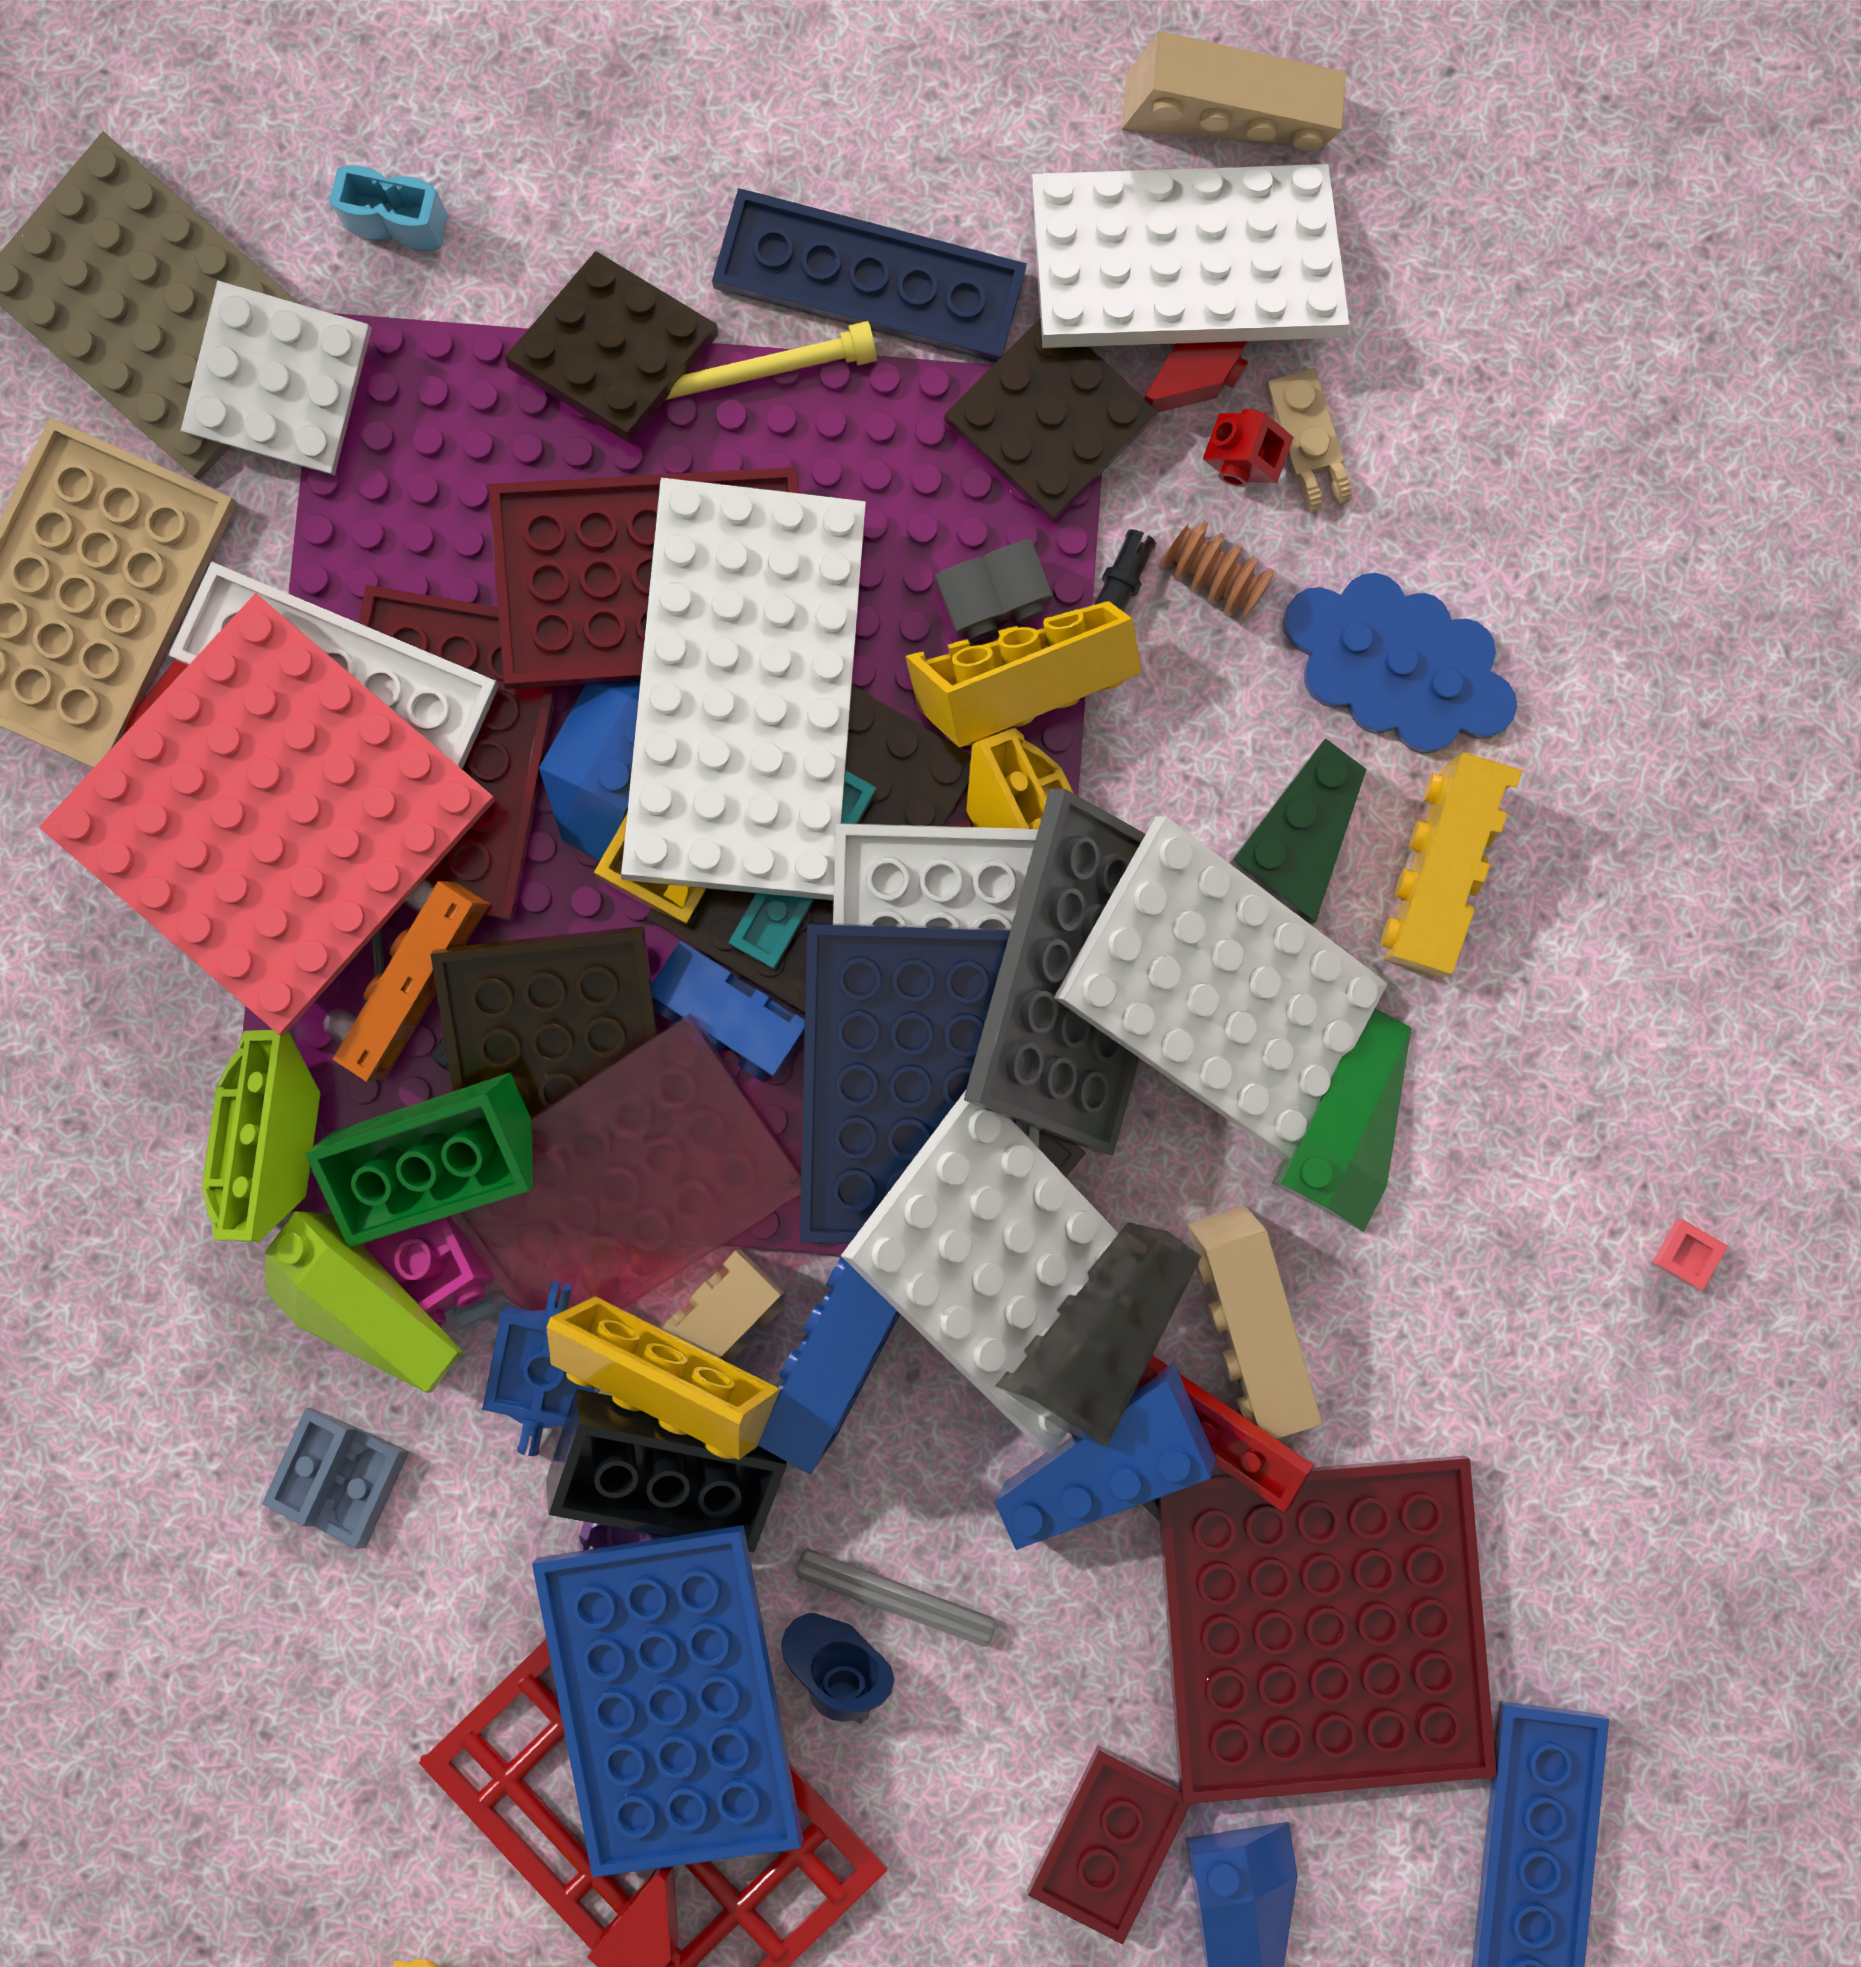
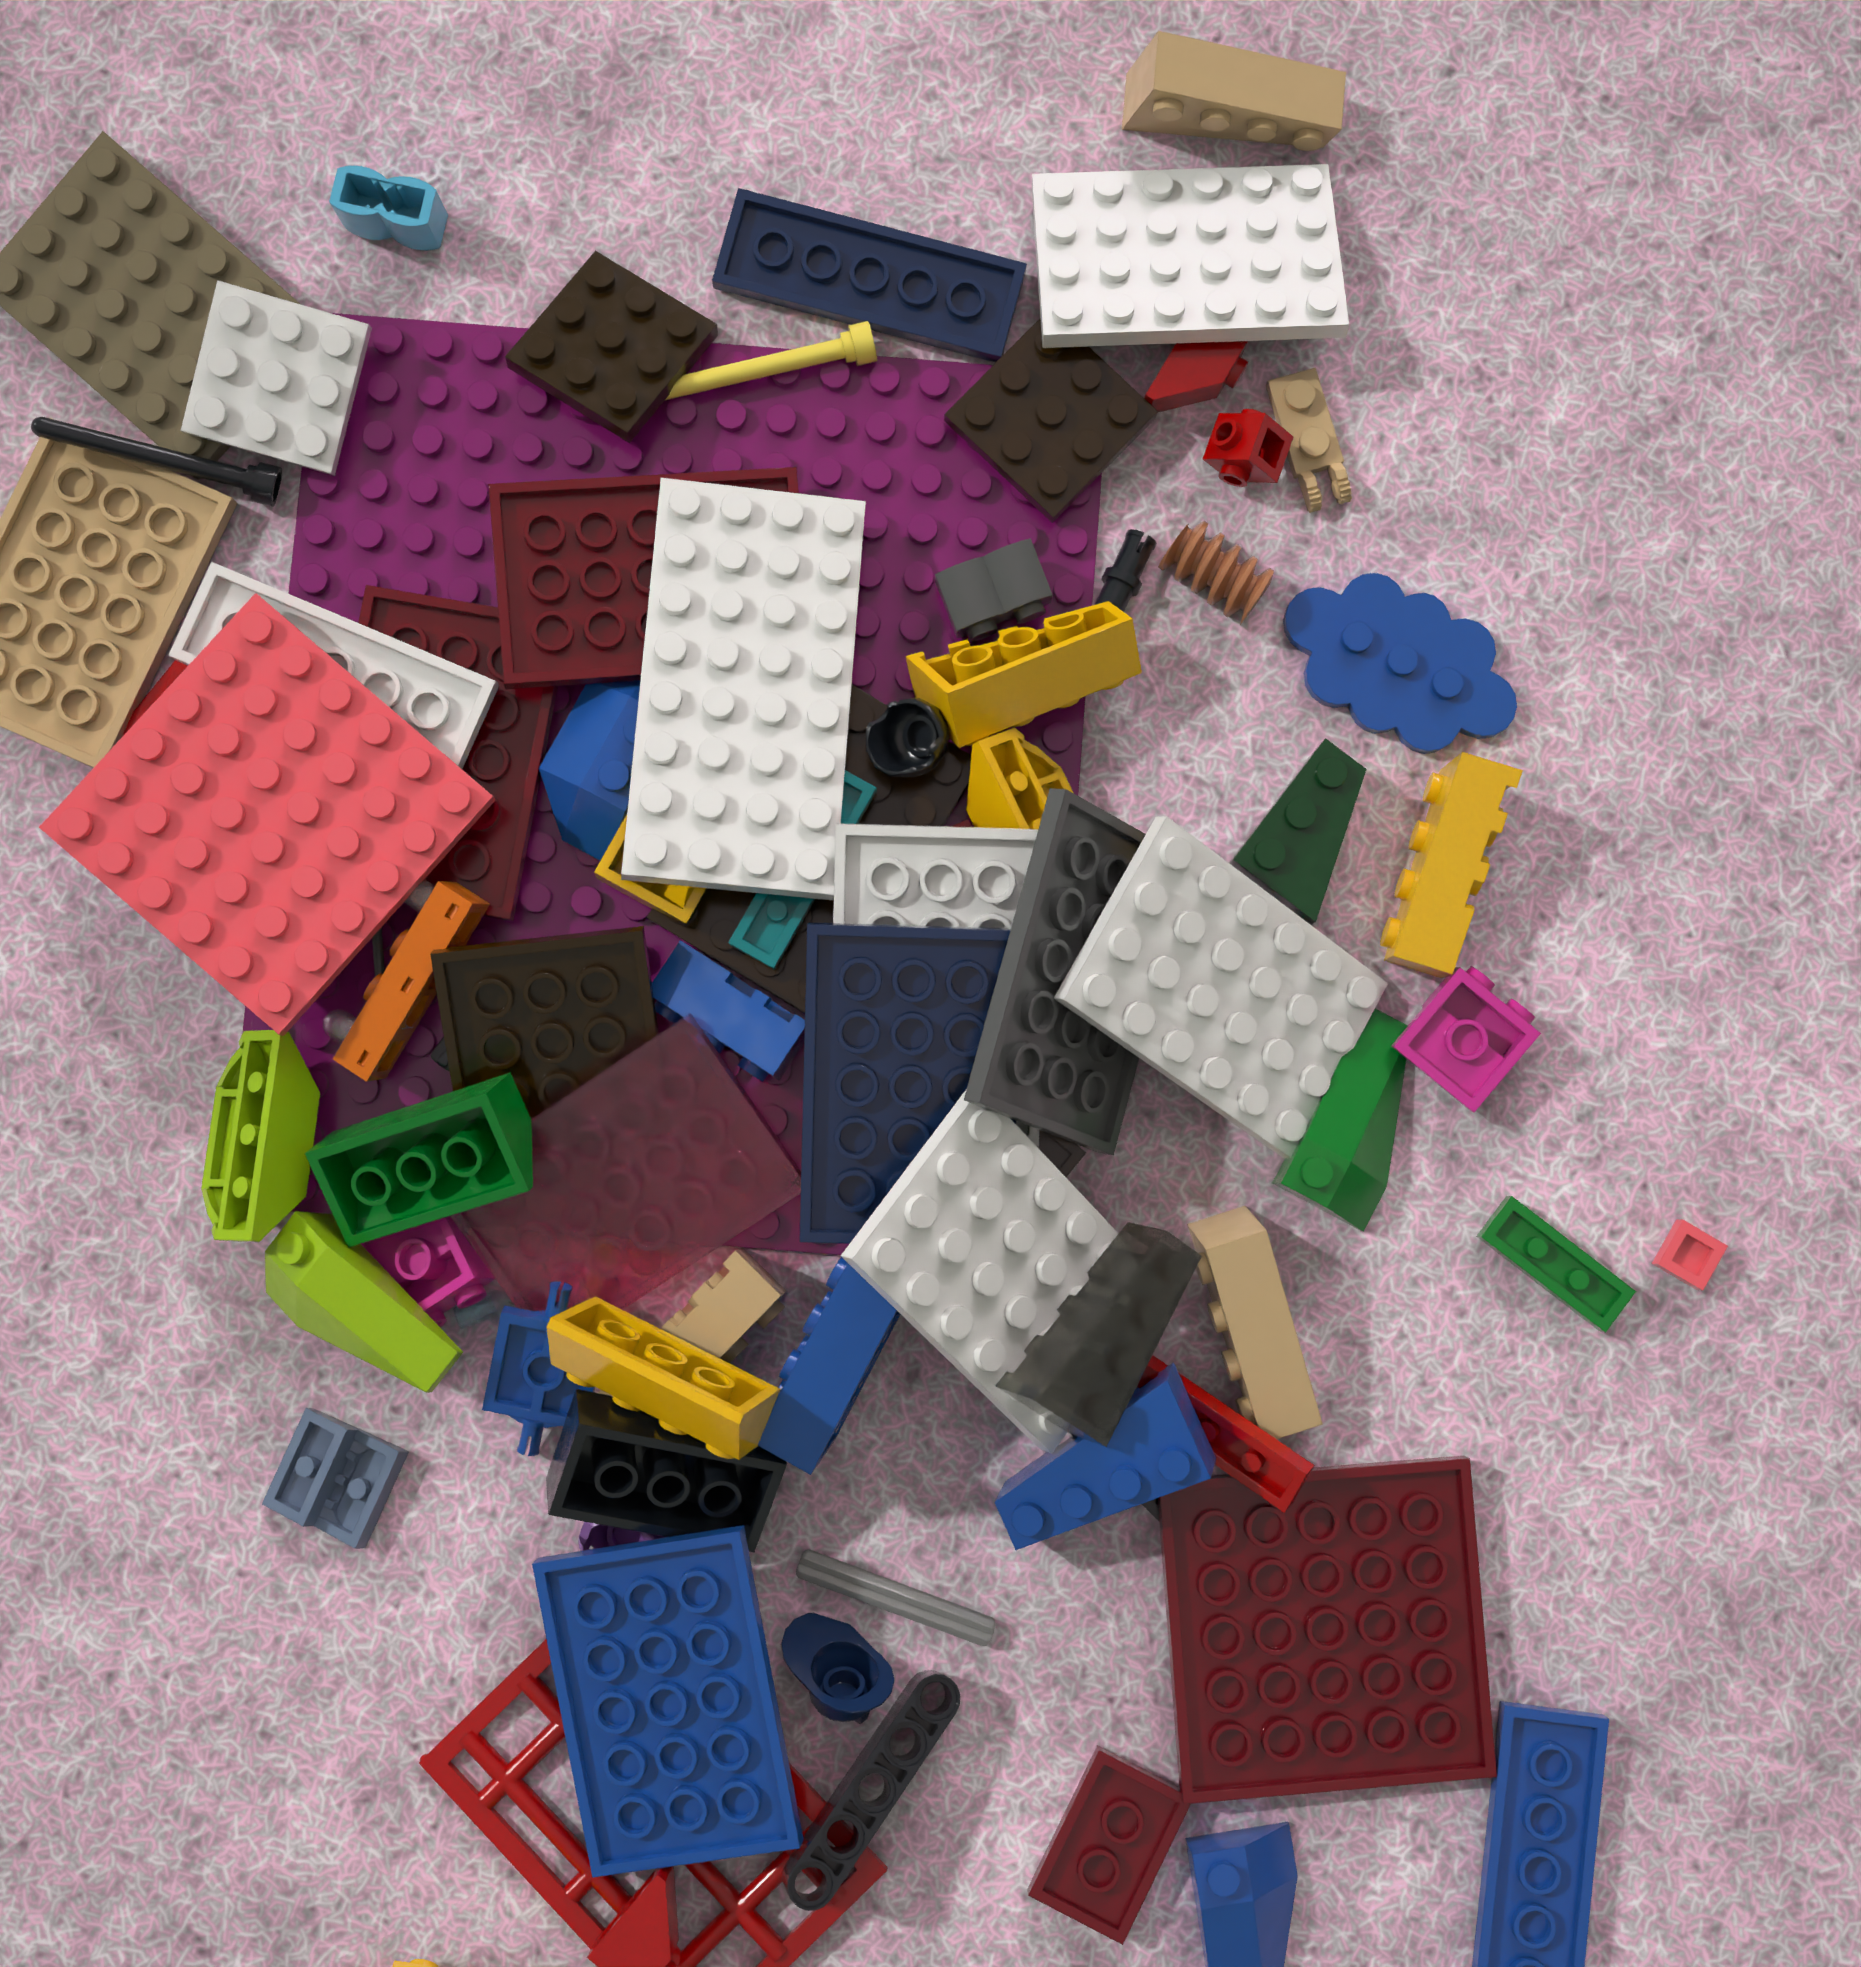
(258, 481): none -> black piece
(869, 1815): none -> black beam
(907, 738): none -> black hair
(1467, 1037): none -> dark pink plate
(1556, 1264): none -> green plate

